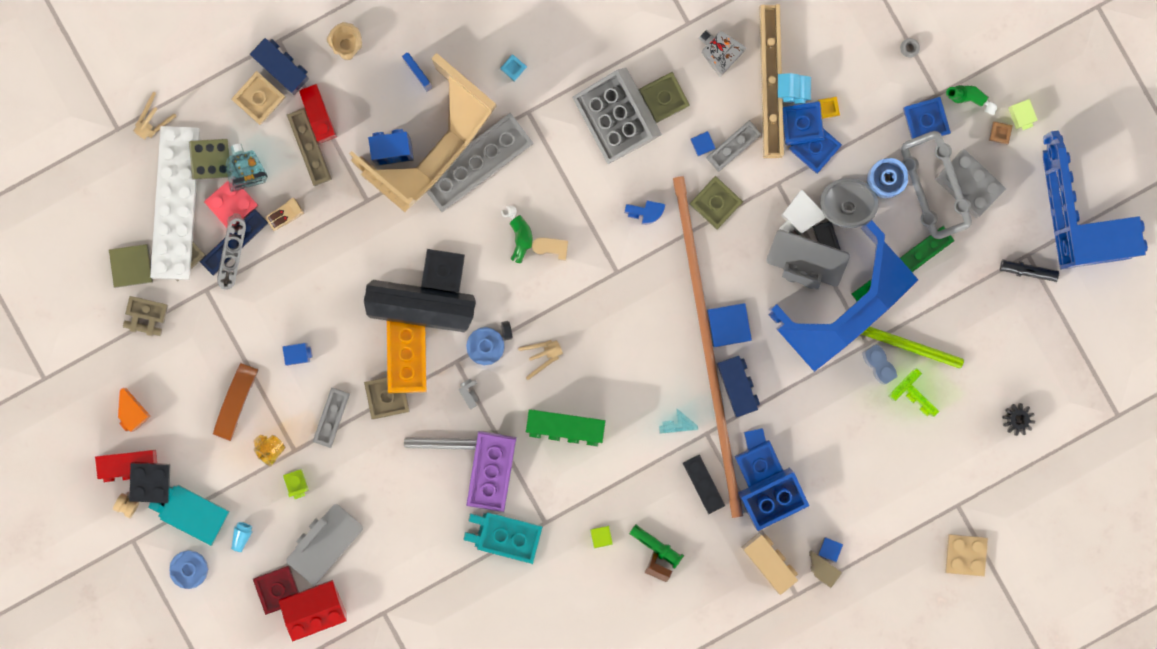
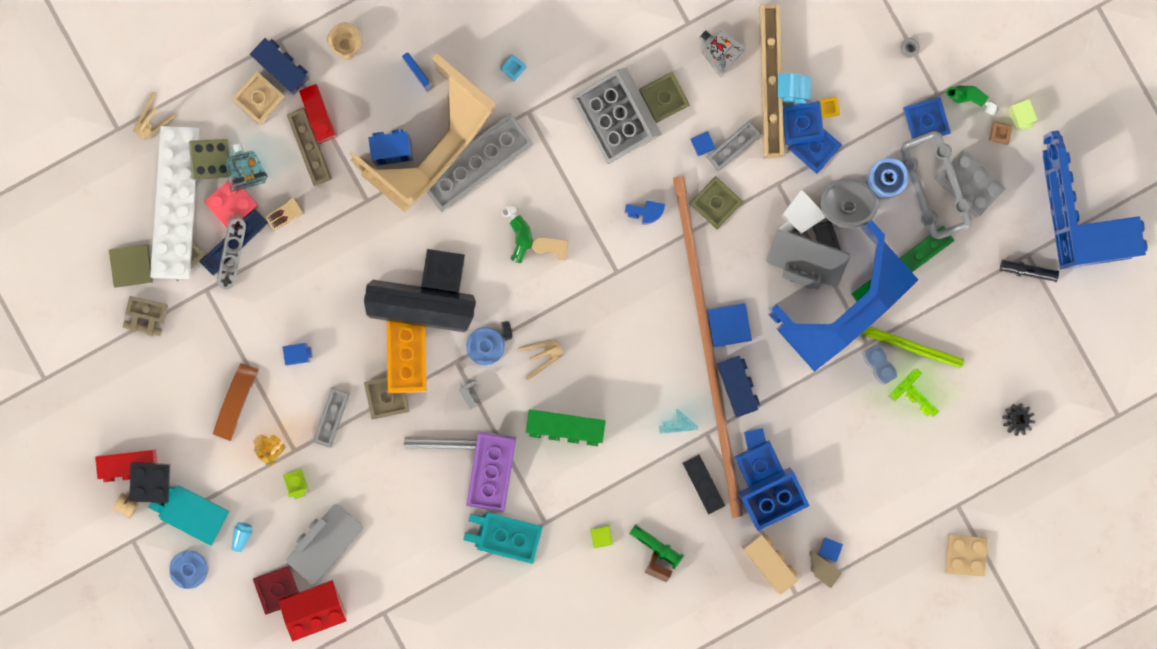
(131, 411): orange slope -> none

